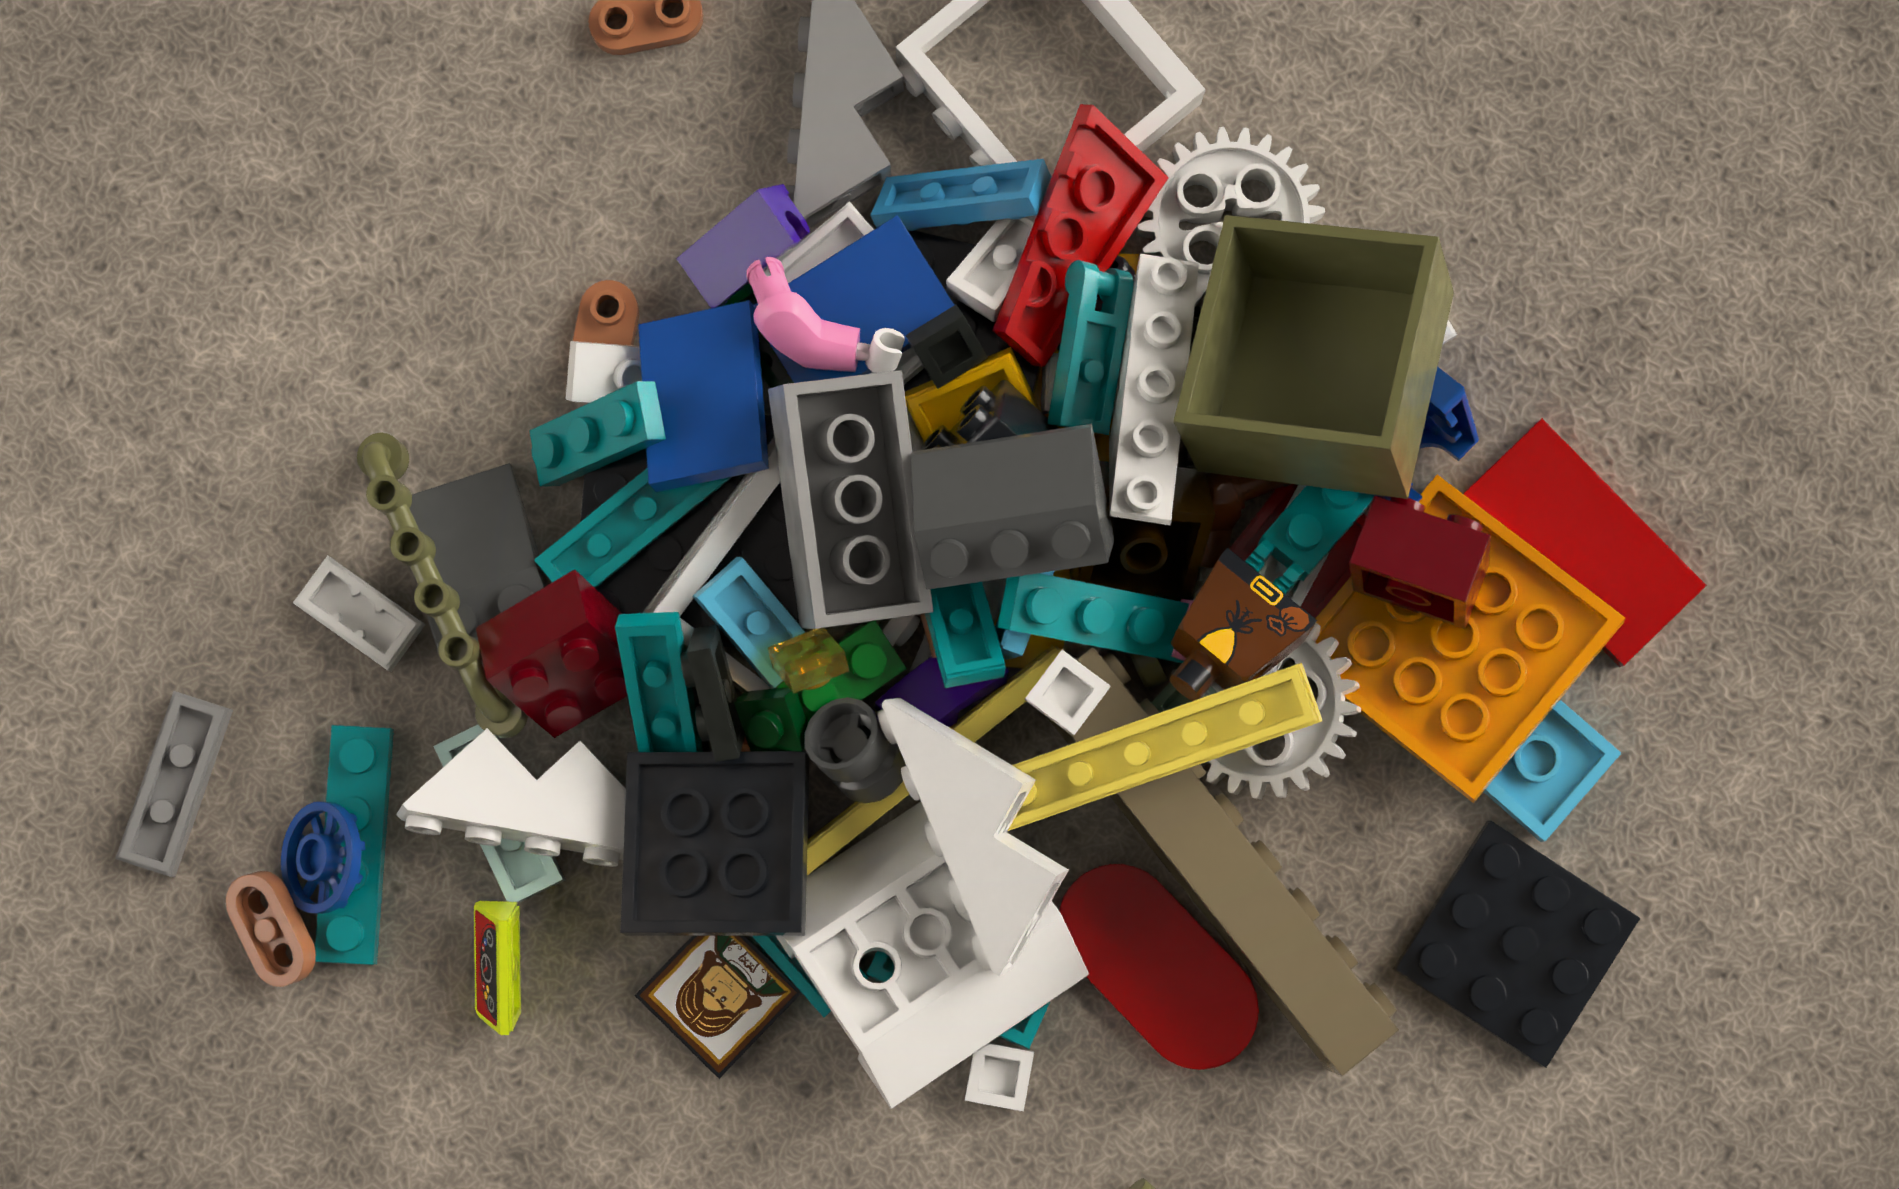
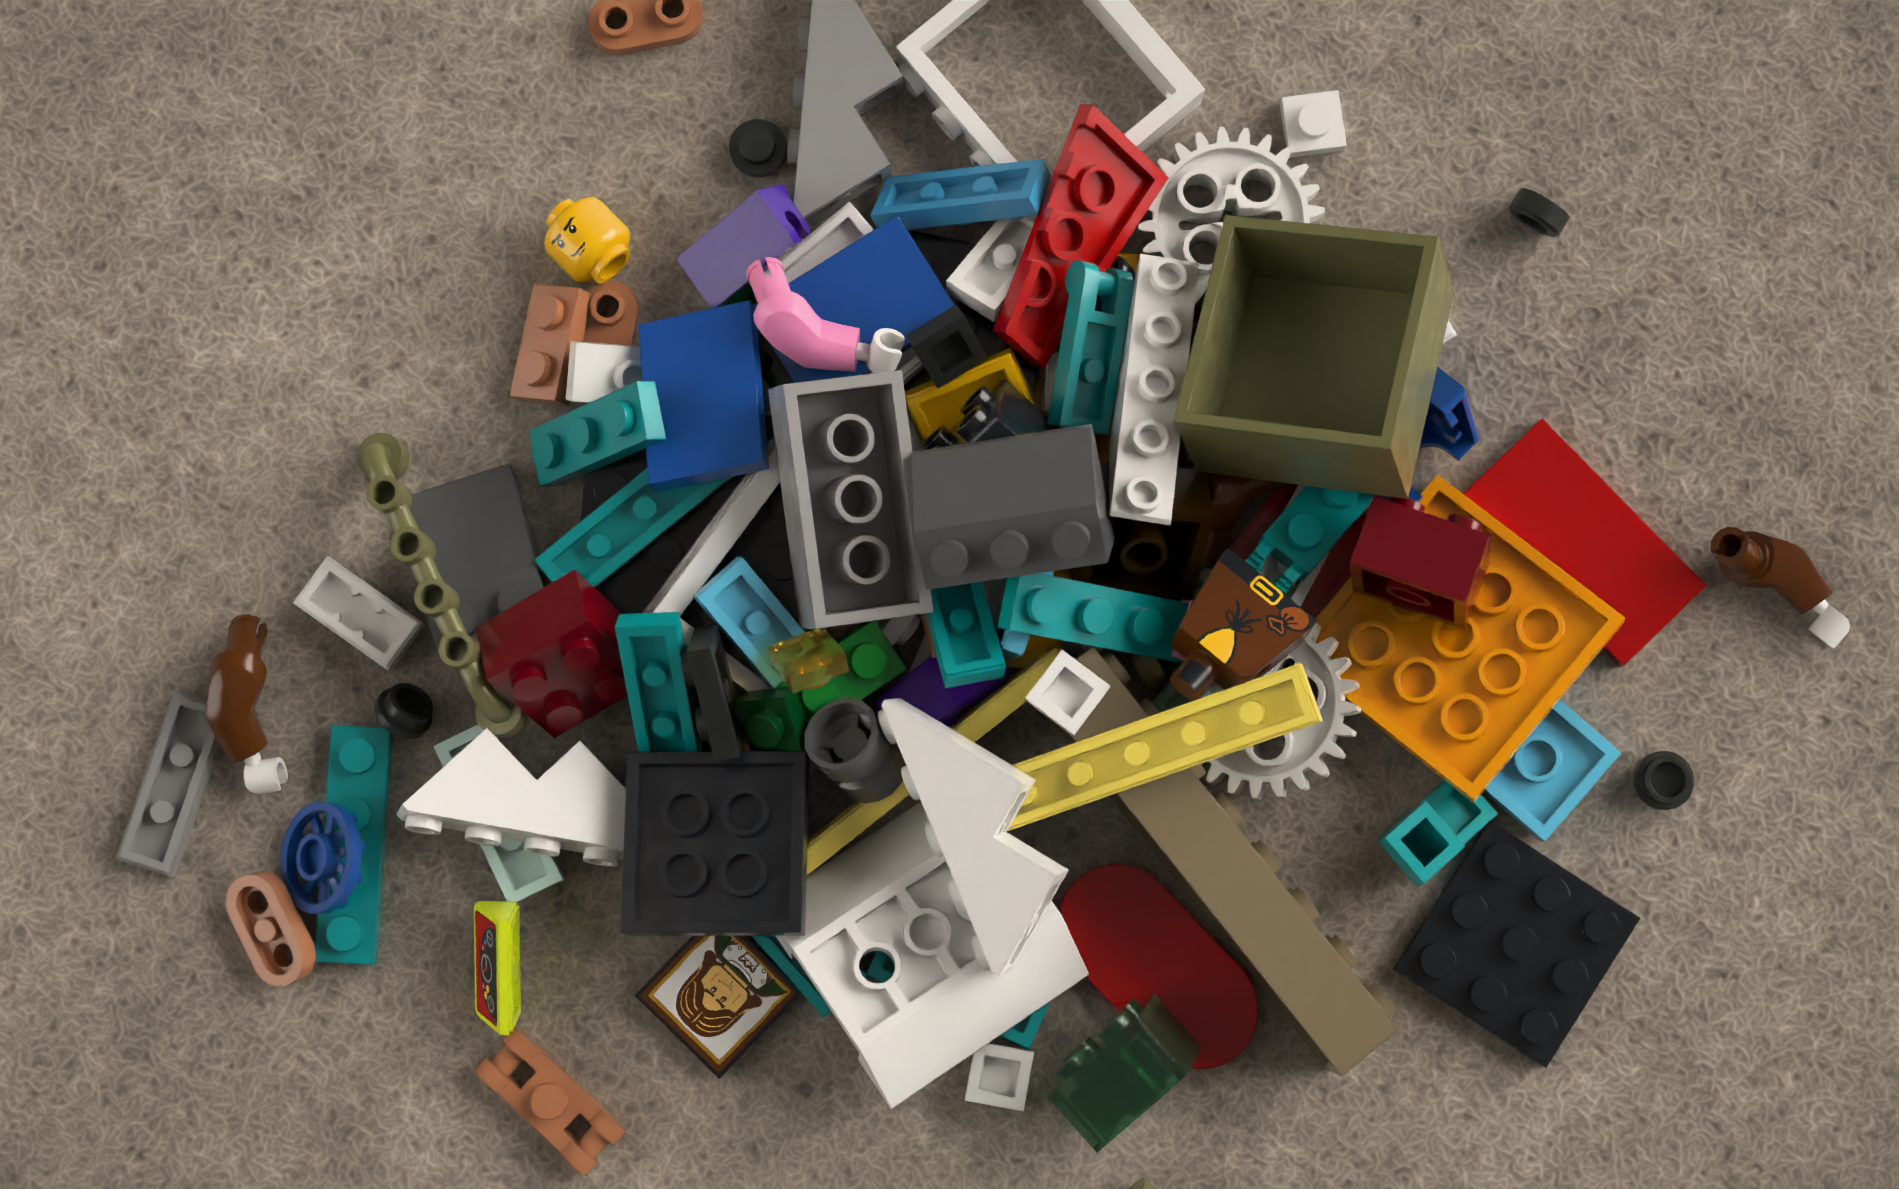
(232, 693): none -> reddish brown arm
(404, 711): none -> pearl dark grey plate
(550, 1100): none -> nougat plate
(552, 321): none -> nougat plate
(587, 240): none -> yellow head
(757, 148): none -> pearl dark grey plate
(1124, 1073): none -> clear green brick
(1313, 123): none -> white plate
(1434, 831): none -> teal brick
(1538, 212): none -> pearl dark grey tile
(1663, 780): none -> pearl dark grey plate
(1773, 563): none -> reddish brown arm

